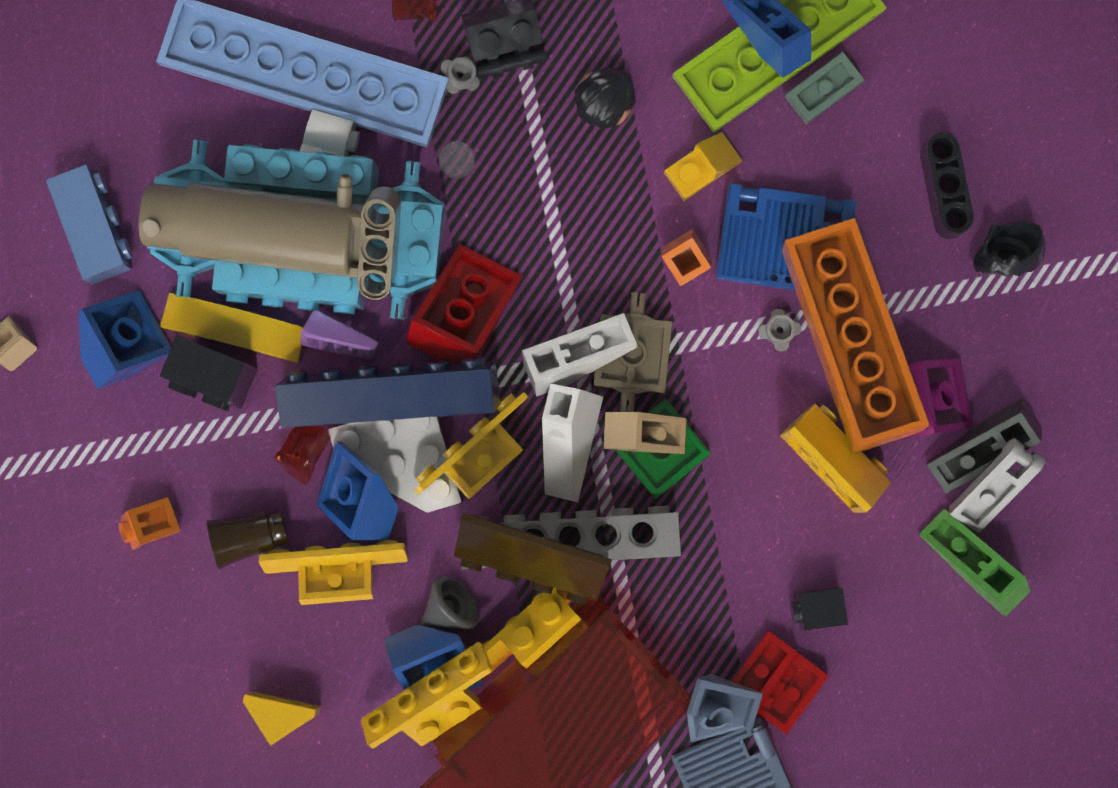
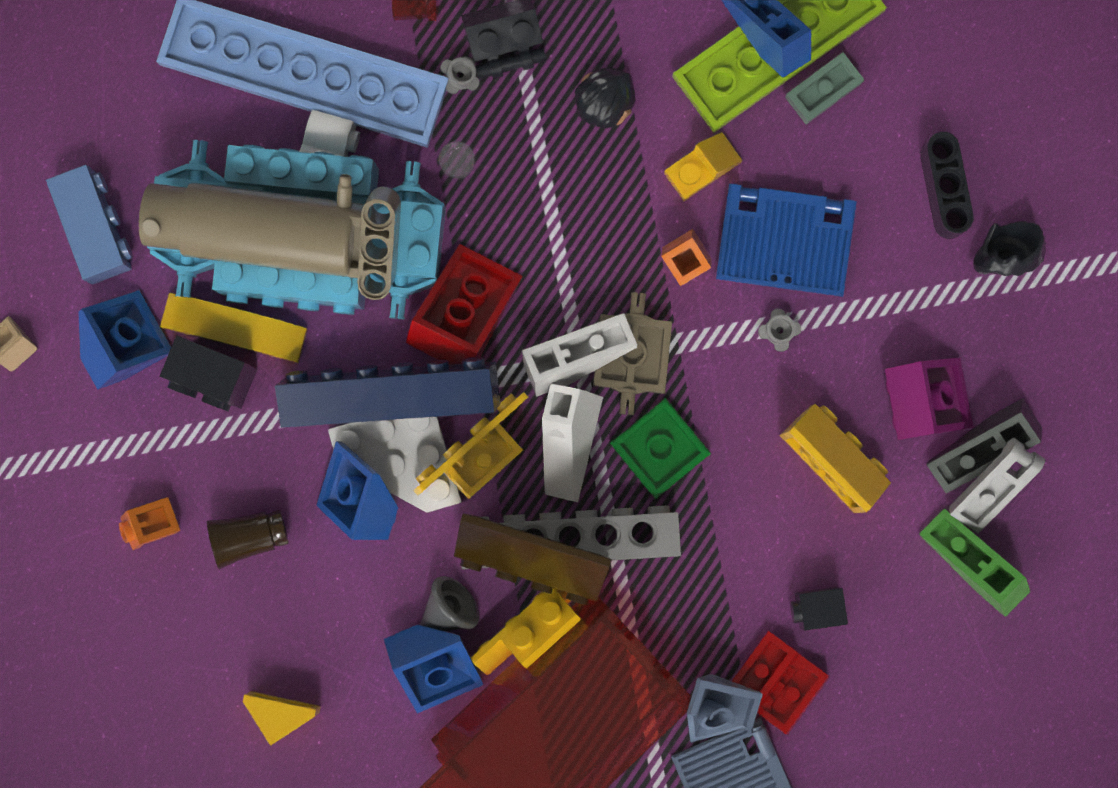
(302, 451): clear red tile -> none
(333, 336): medium lavender slope -> none
(335, 572): yellow bracket -> none
(432, 702): yellow bracket -> none
(644, 432): tan slope -> none
(854, 336): orange brick -> none

